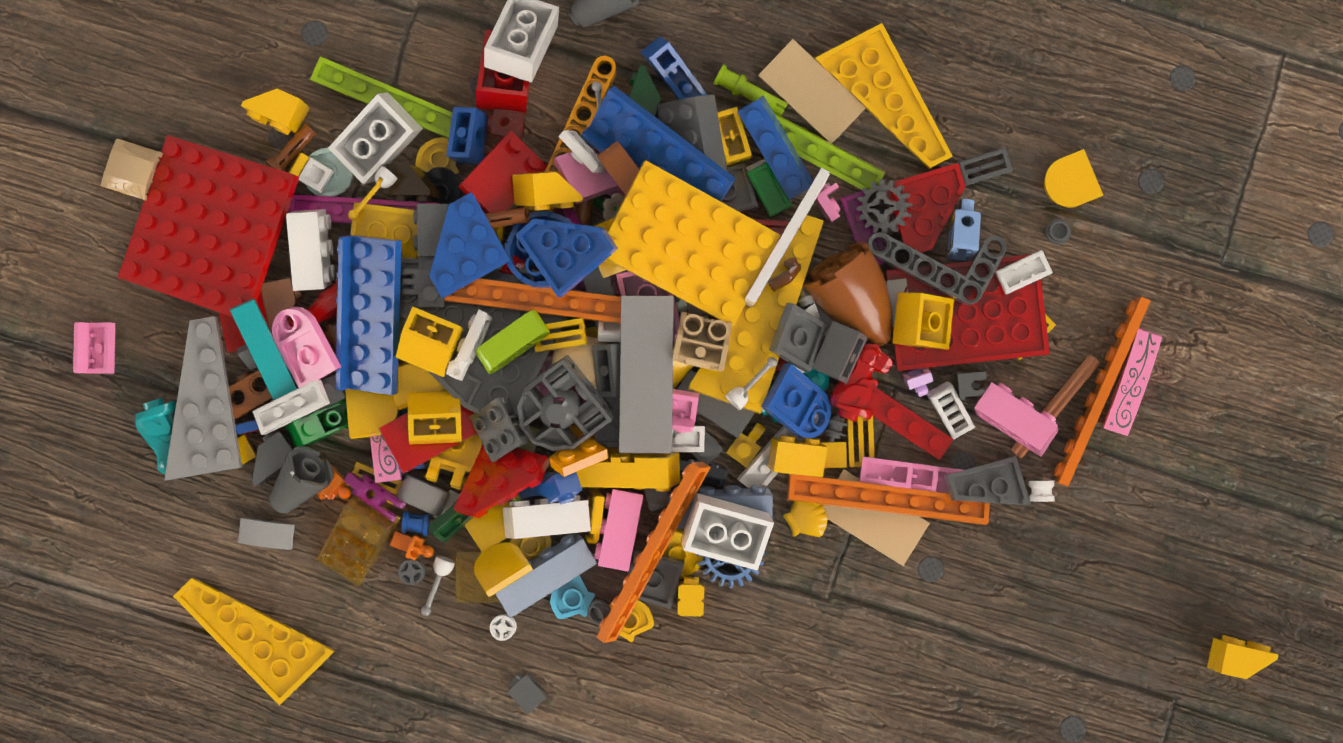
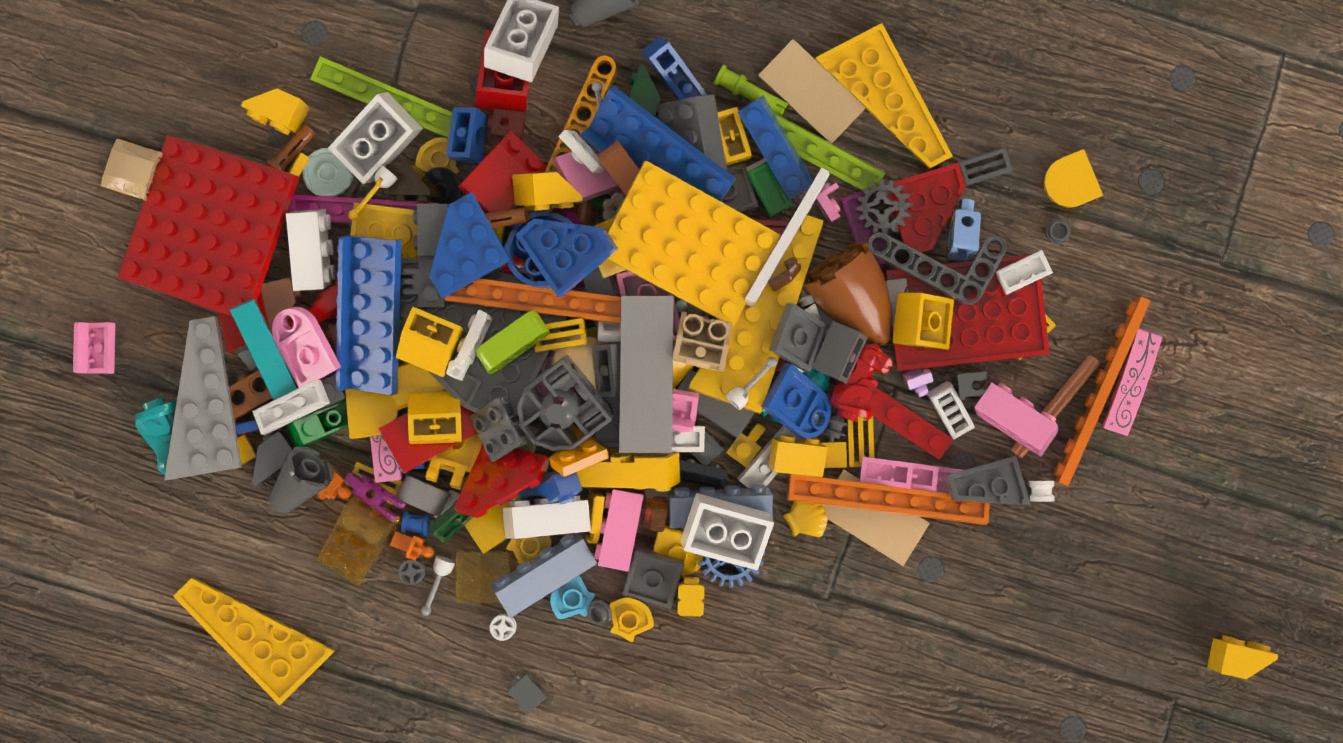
(266, 533): light grey slope -> none
(315, 175): white plate -> none
(500, 567): yellow tile -> none
(656, 513): none -> clear orange brick
(656, 545): orange plate -> none

